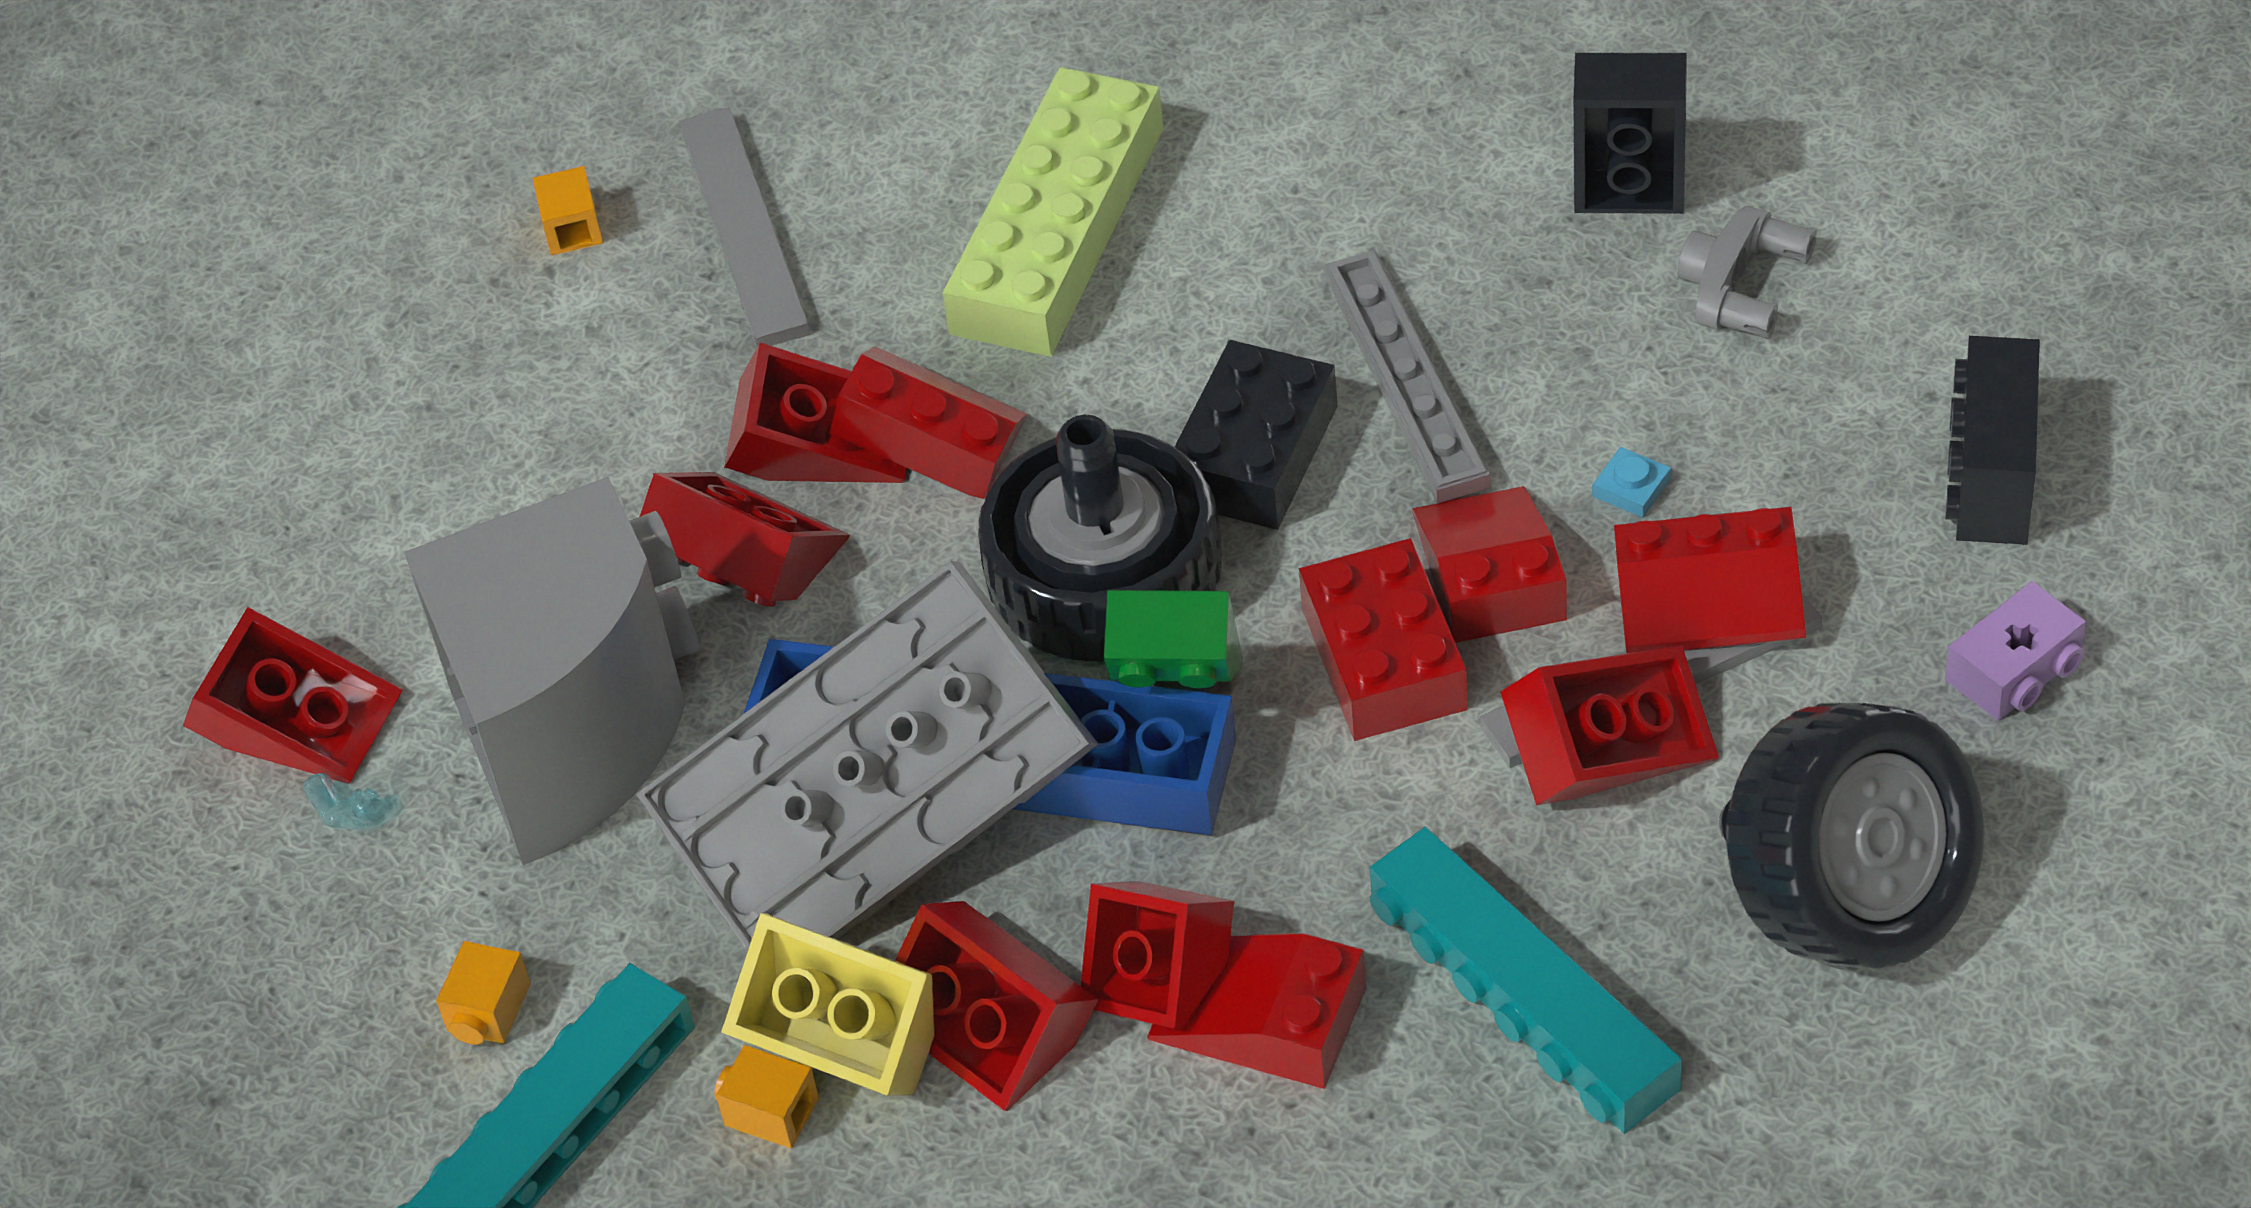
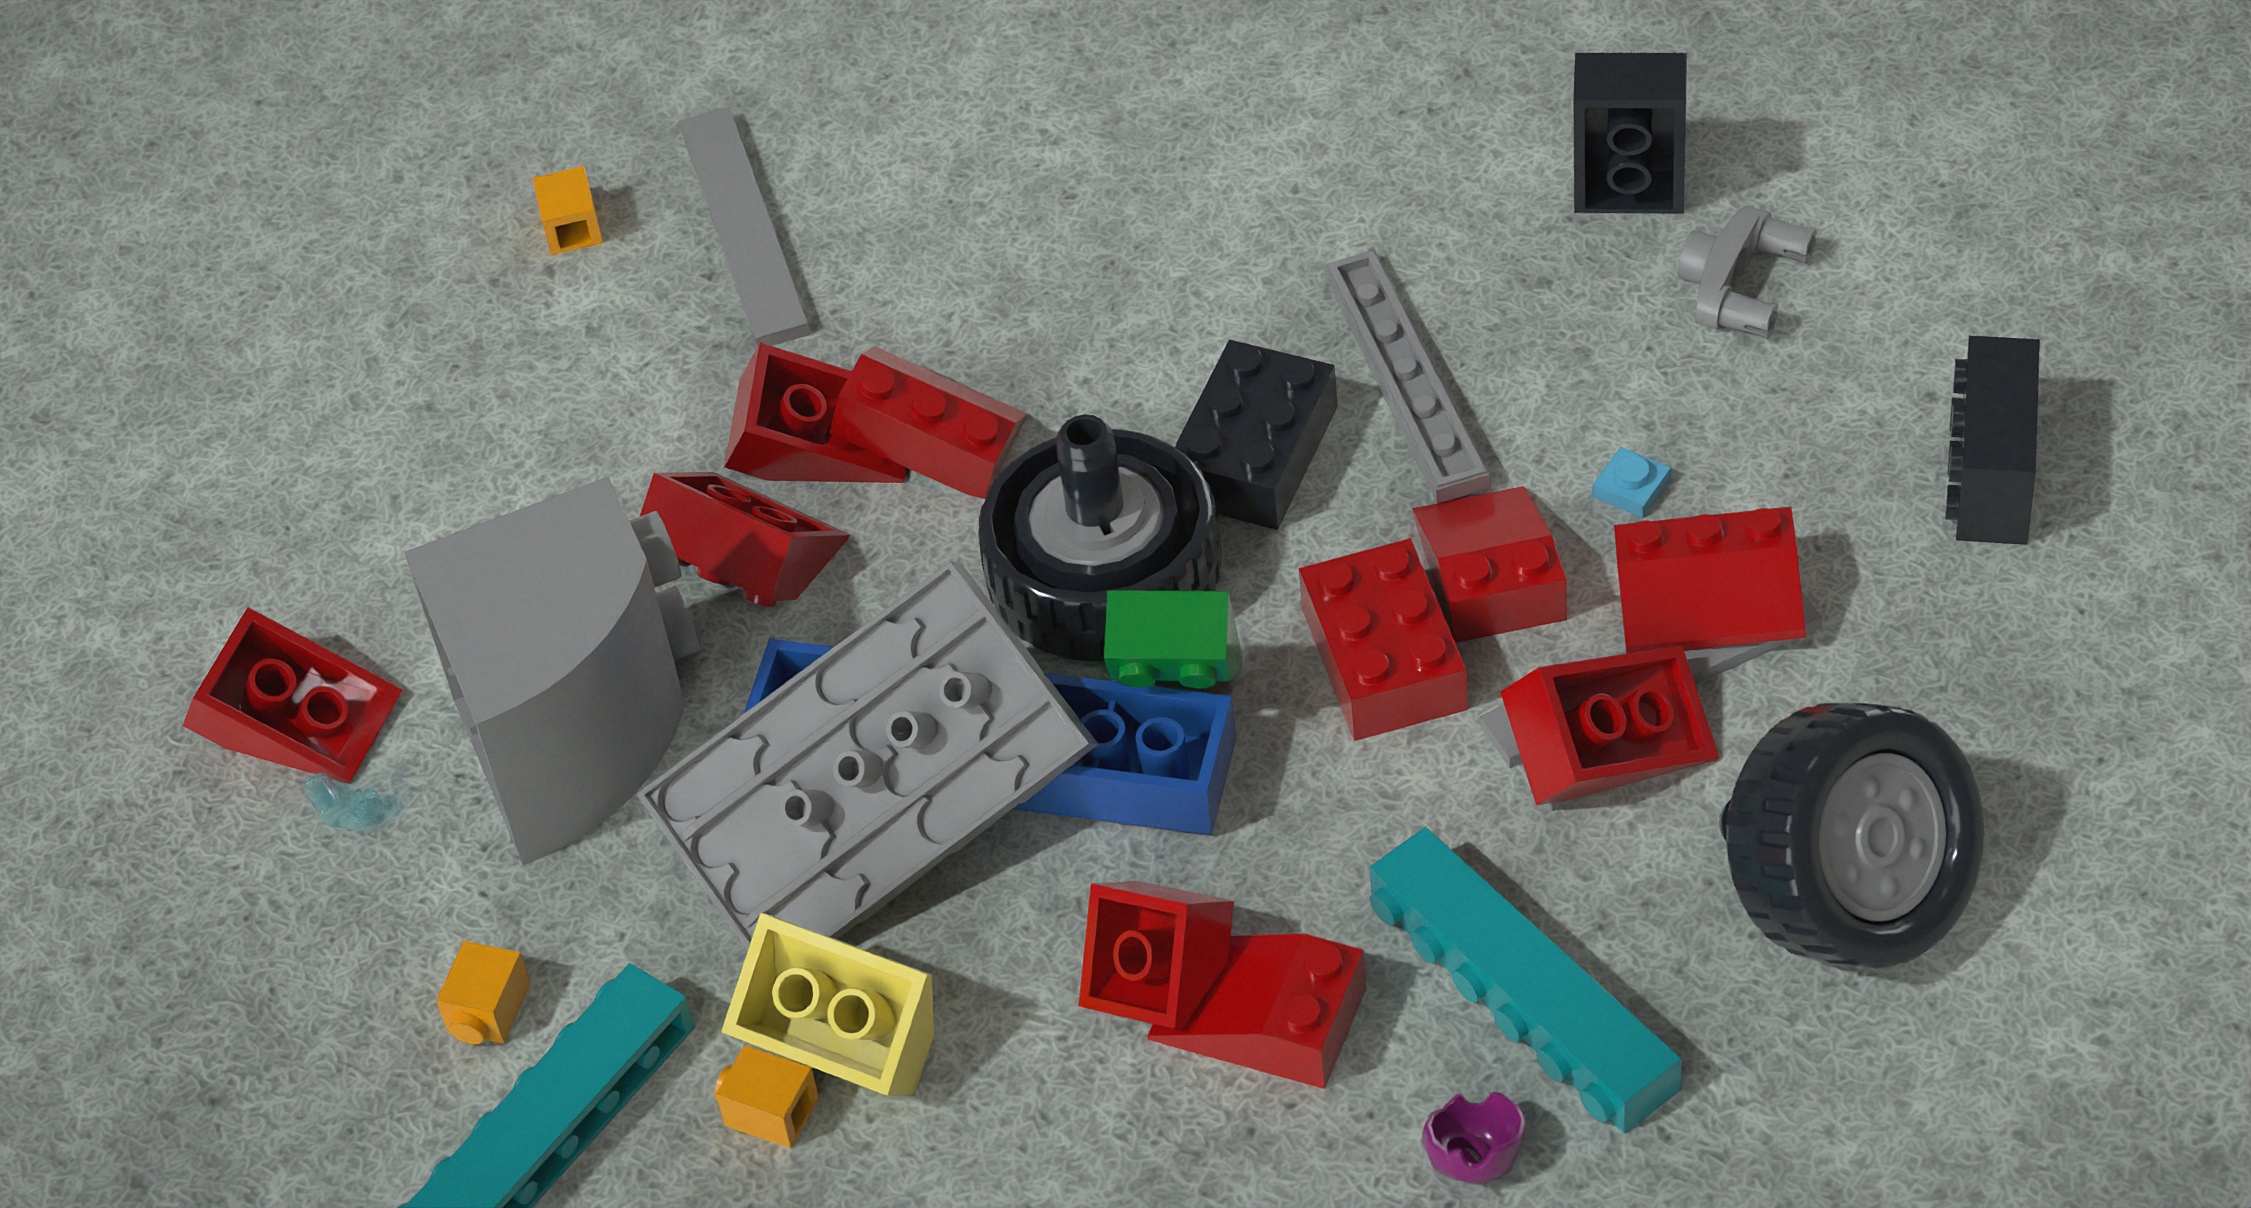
(996, 1003): red slope -> none
(1053, 212): yellowish green brick -> none
(1489, 1128): none -> magenta hair
(2016, 651): lavender brick -> none

